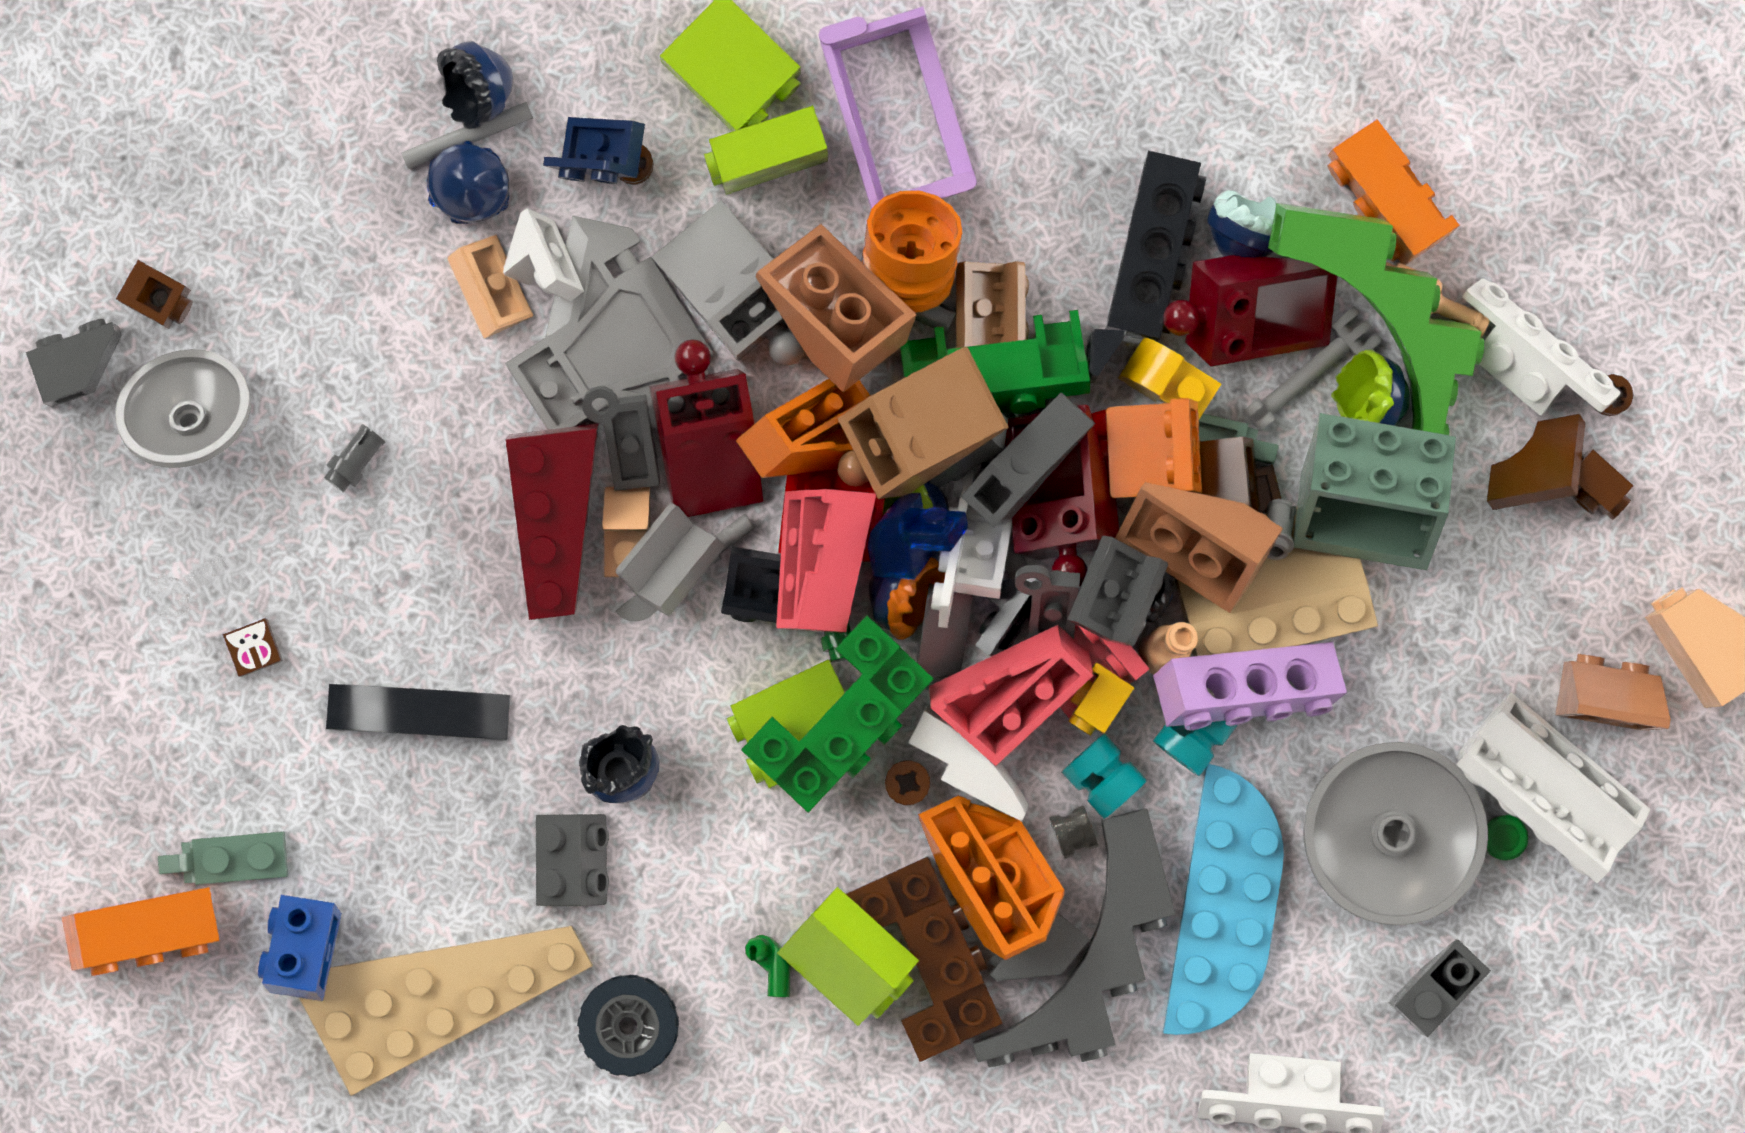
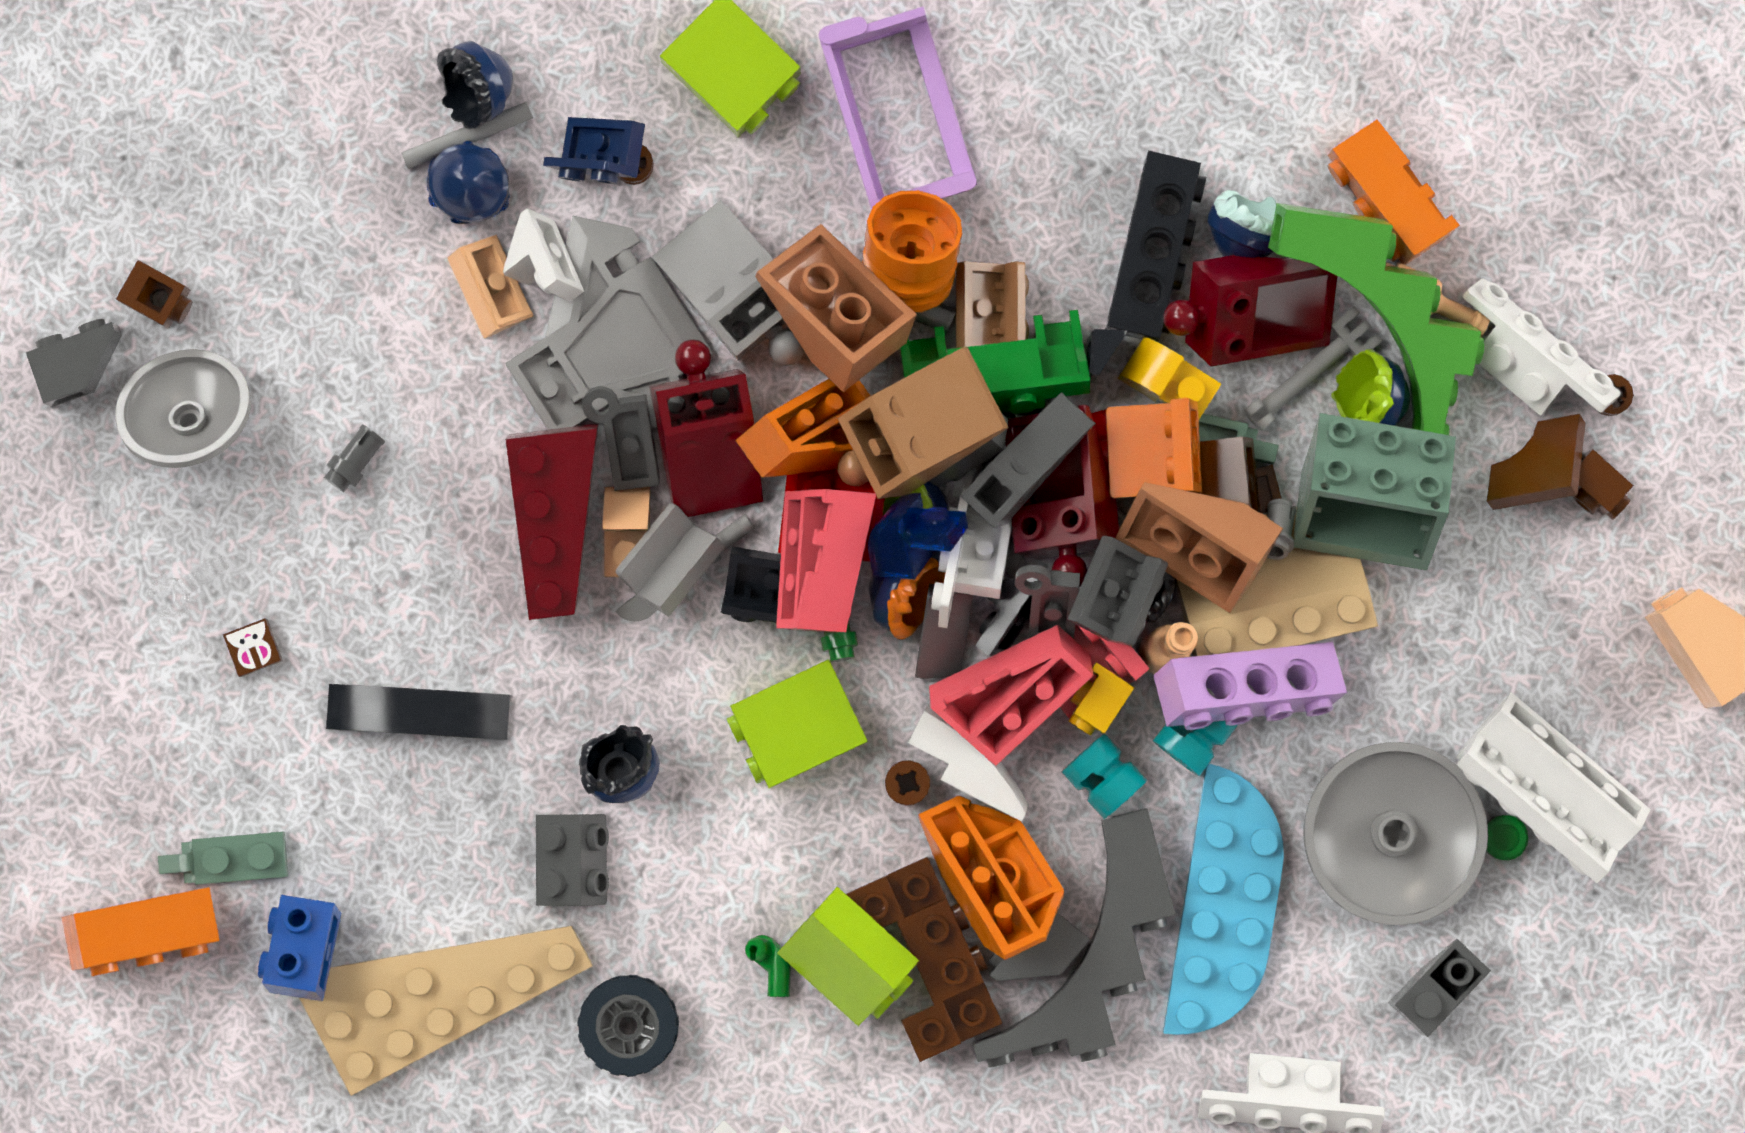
(766, 150): lime brick -> none
(850, 726): green bracket -> none
(1073, 832): clear smoke wheel -> none
(1612, 695): nougat slope -> none

